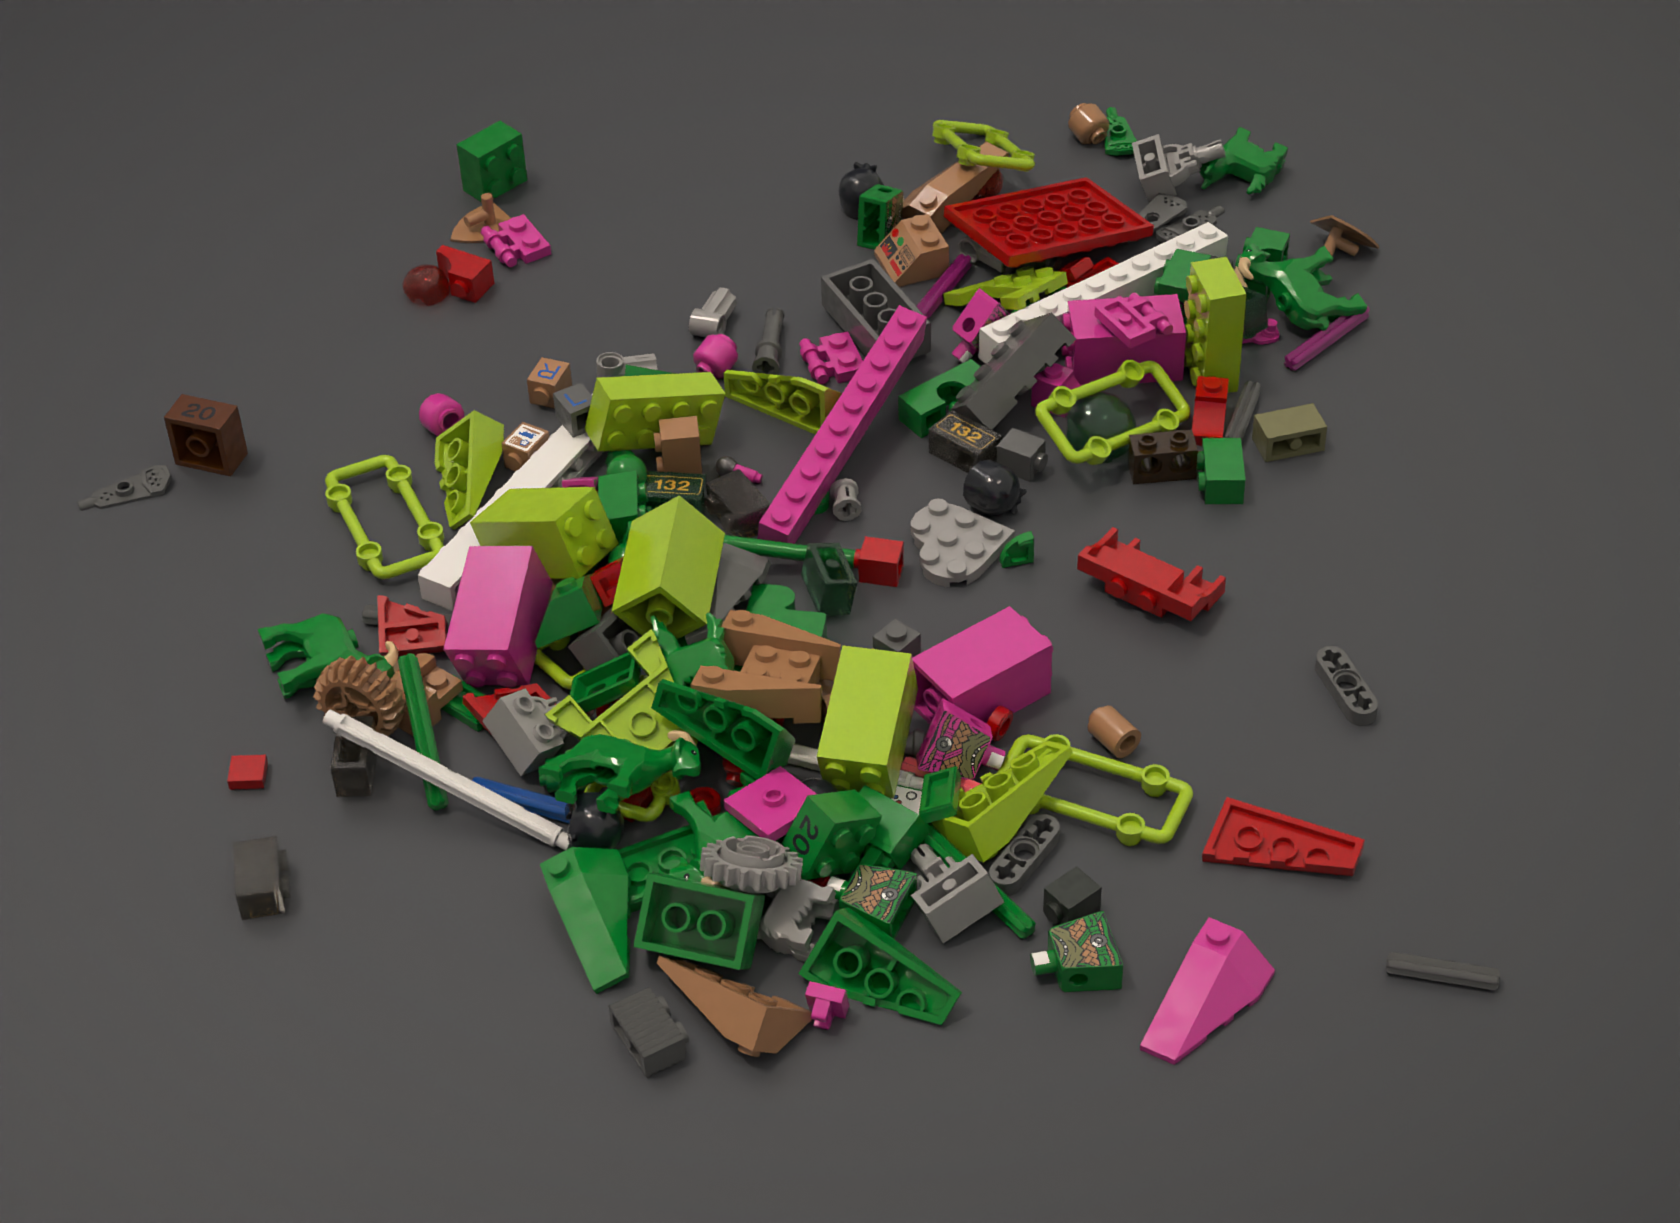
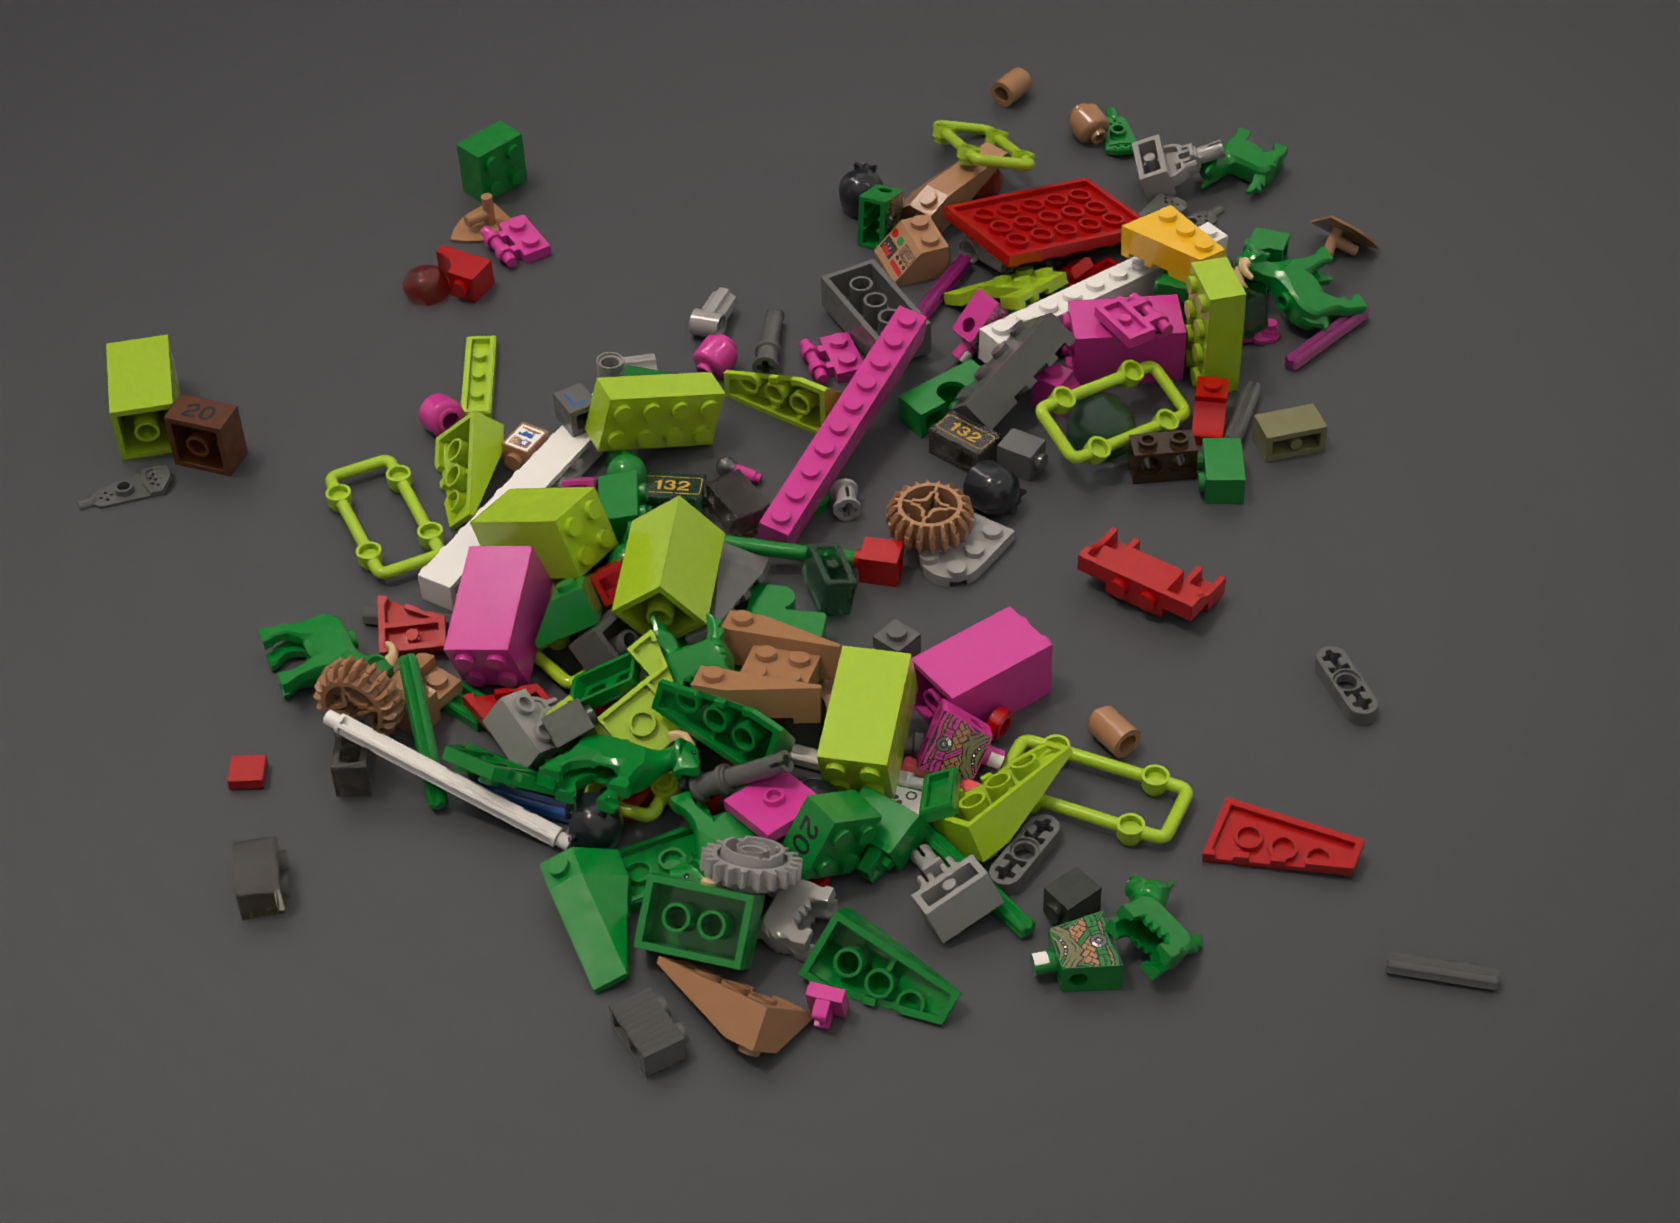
(140, 393): none -> lime brick
(479, 375): none -> lime tile
(497, 769): none -> green wing
(547, 379): medium nougat brick -> none
(570, 724): none -> pearl dark grey brick
(679, 445): medium nougat brick -> none
(727, 779): none -> dark grey pin
(878, 895): torso -> none
(930, 516): none -> medium nougat gear
(1011, 86): none -> medium nougat brick
(1018, 551): green tile -> none
(1152, 926): none -> green animal
(1168, 242): none -> yellow wedge
(1212, 984): dark pink wedge -> none

